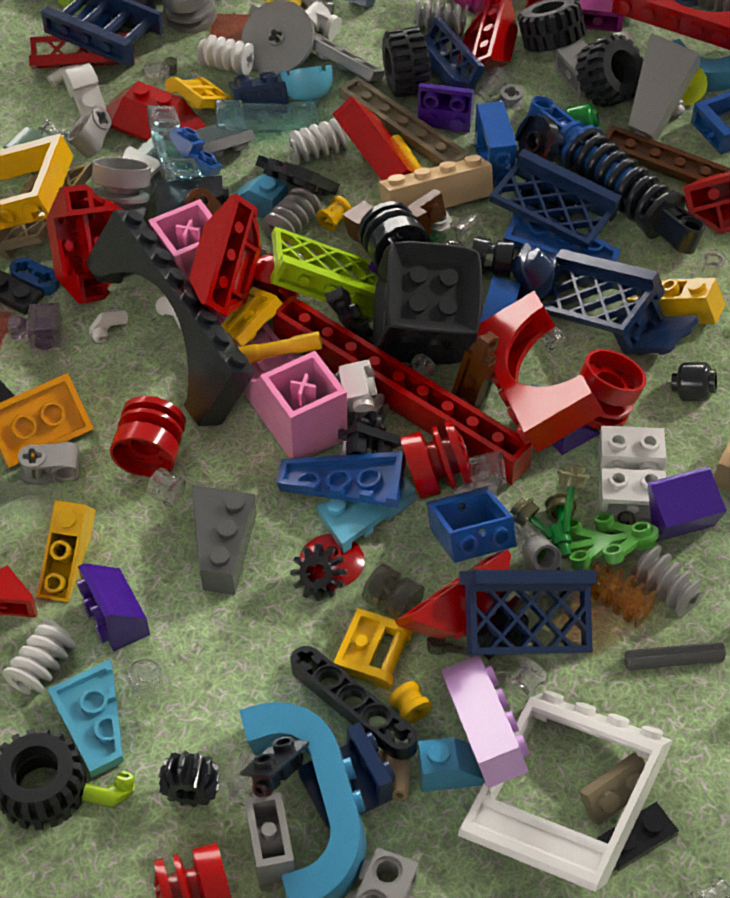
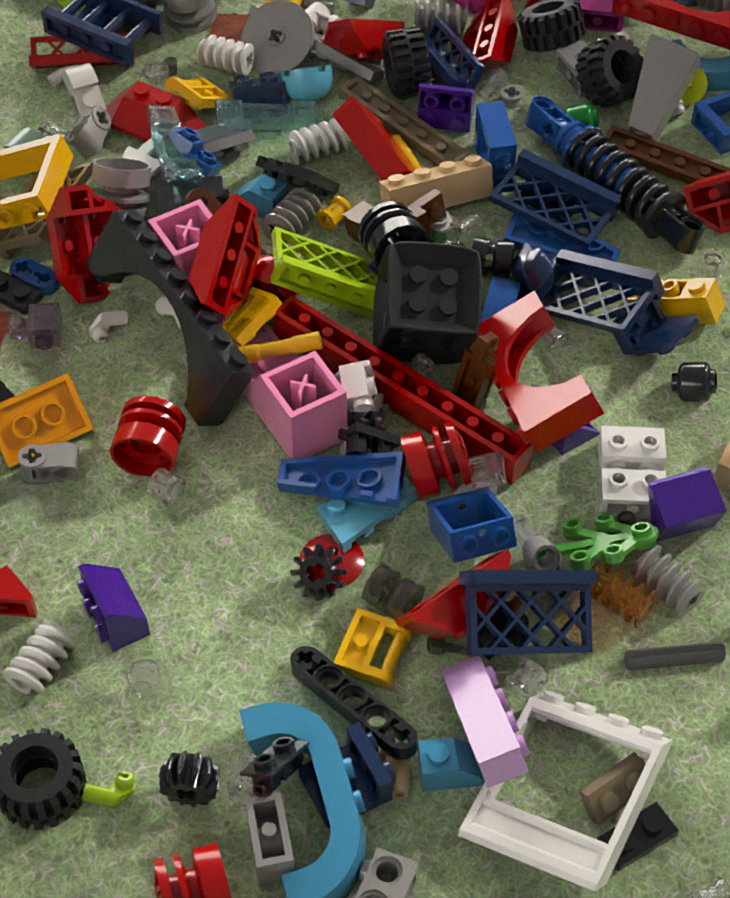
(65, 549): yellow slope -> none
(91, 716): medium azure wing -> none
(223, 534): dark grey wedge -> none
(350, 314): black hinge -> none
(359, 36): none -> red wedge
(410, 702): yellow wheel -> none
(547, 133): black plate -> none
(559, 509): plant -> none
(615, 383): red wheel -> none

